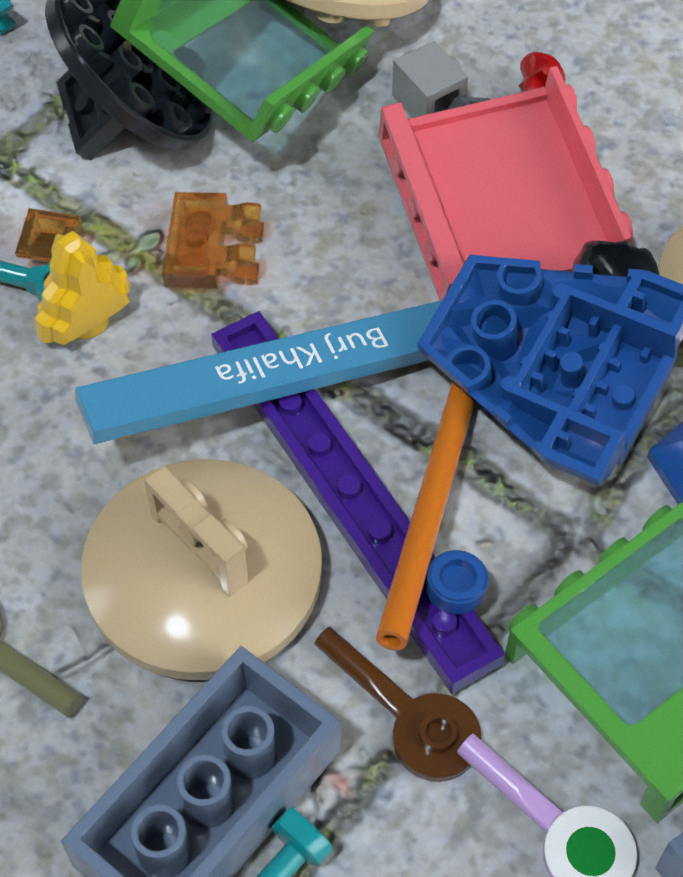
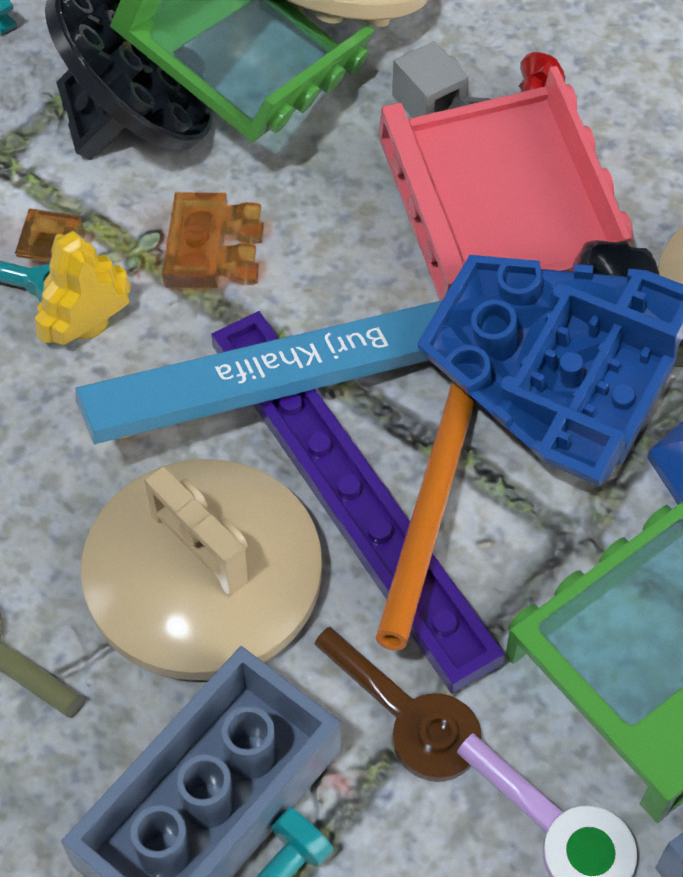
(456, 582): blue tile -> none

